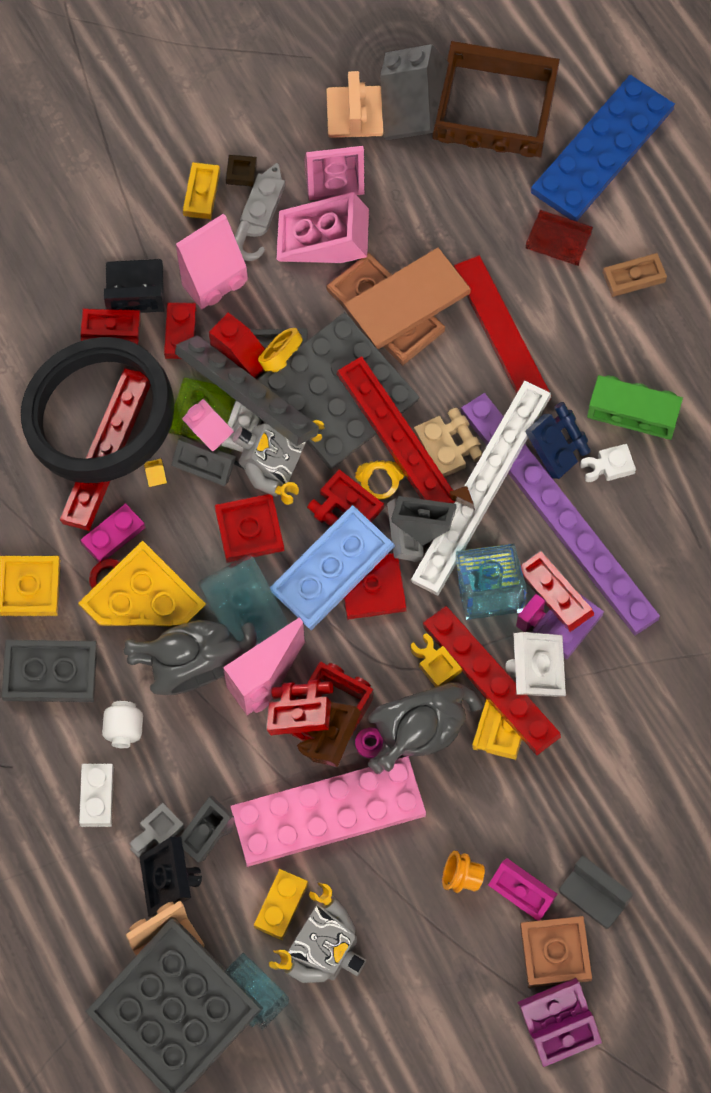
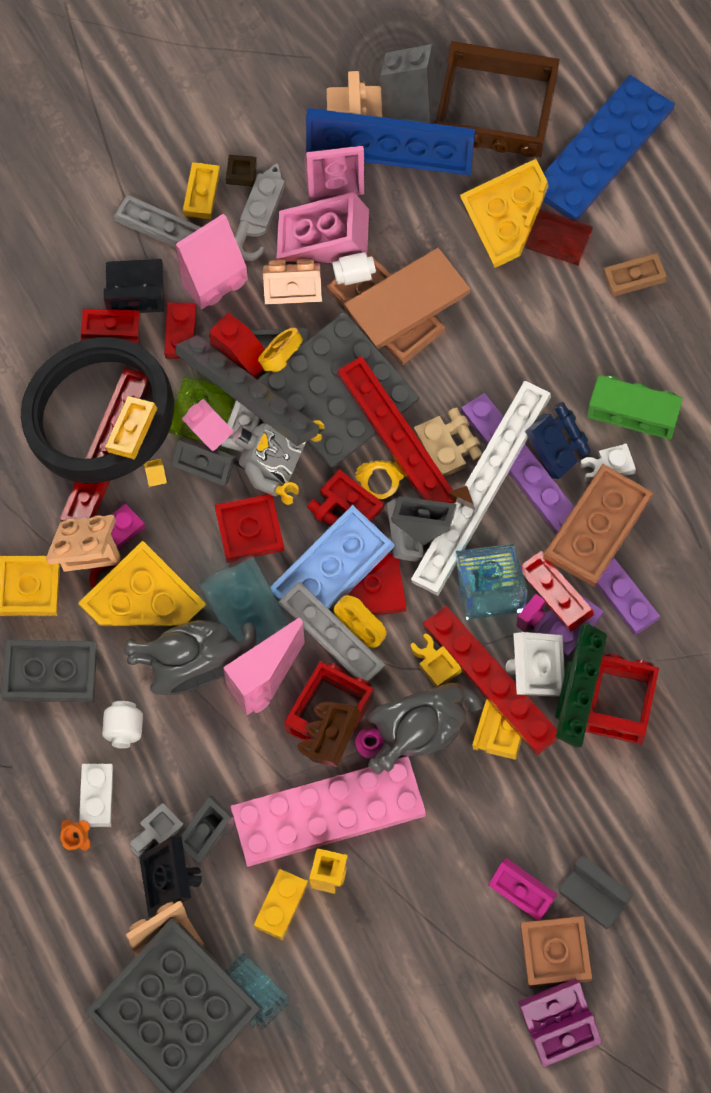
(67, 836): none -> orange plate
(84, 544): none -> light nougat bracket
(131, 427): none -> yellow plate
(153, 221): none -> light grey tile
(292, 282): none -> light nougat bracket
(302, 714): red plate -> none
(322, 944): light grey torso -> none
(328, 871): none -> yellow brick
(331, 633): none -> light grey tile
(353, 269): none -> white brick
(360, 621): none -> yellow plate
(393, 140): none -> blue plate
(462, 873): light orange piece -> none
(499, 325): red tile -> none
(506, 210): none -> yellow plate
(579, 686): none -> dark green bracket
(598, 525): none -> nougat tile
(617, 727): none -> red window

